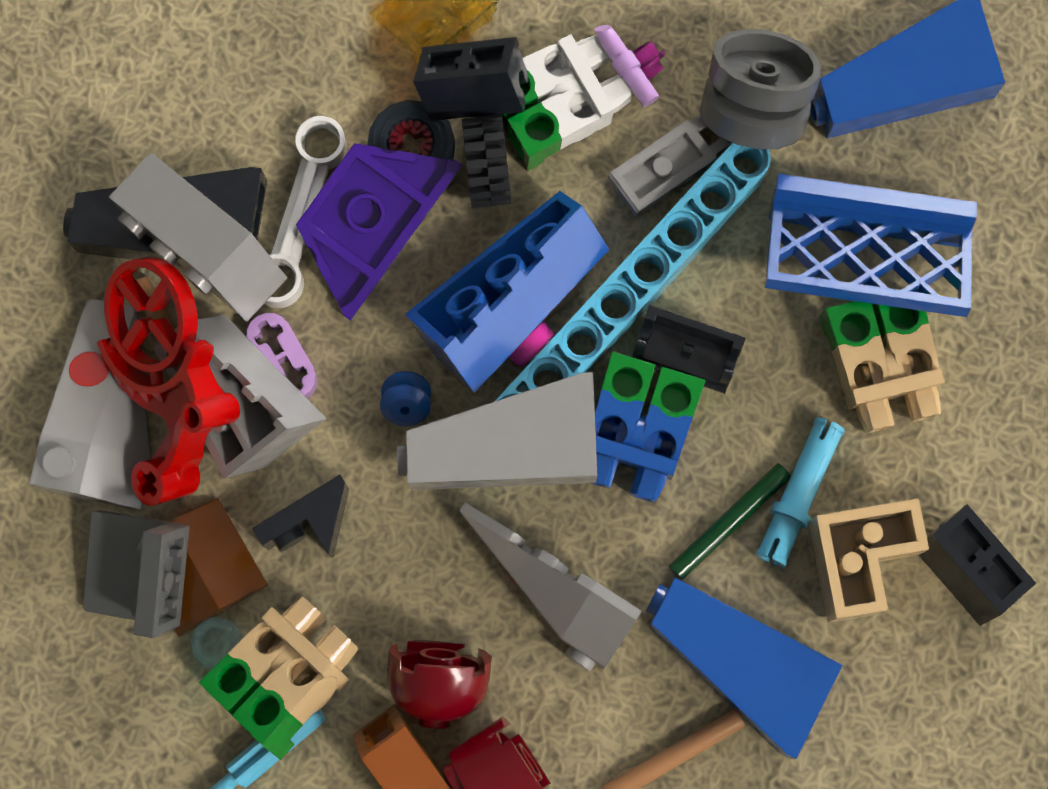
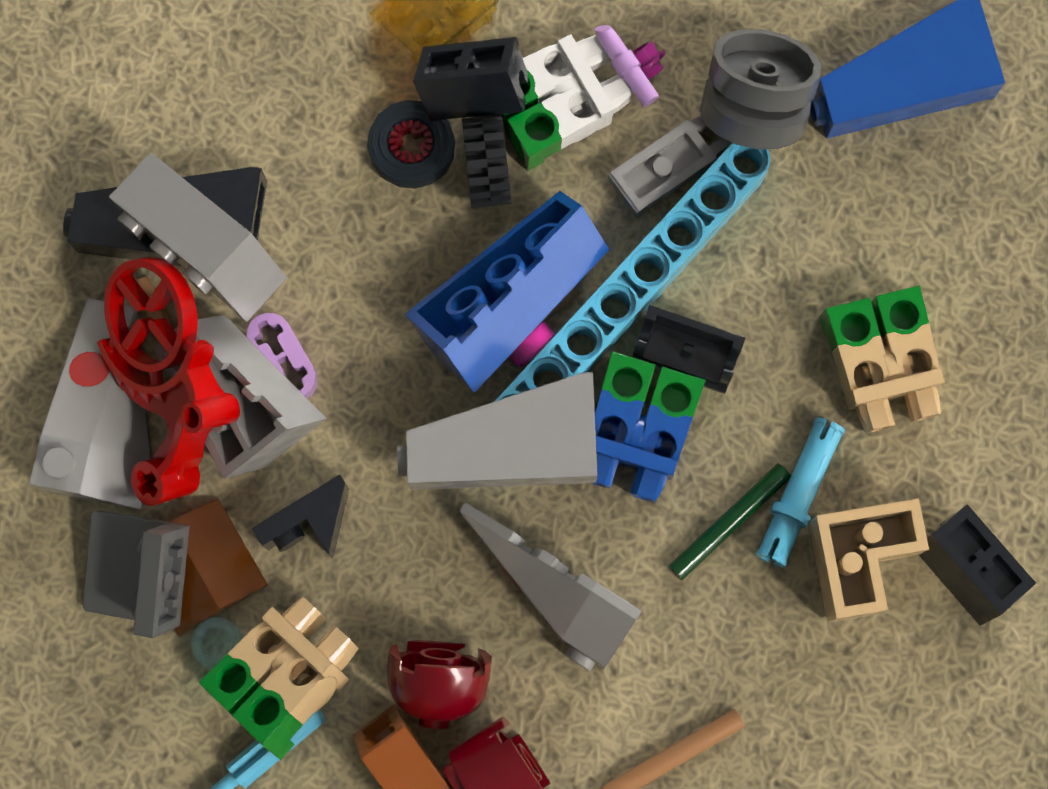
(307, 184): white piece -> none
(369, 216): dark purple wing -> none
(405, 398): blue wheel -> none
(750, 665): blue slope -> none
(871, 215): blue fence -> none

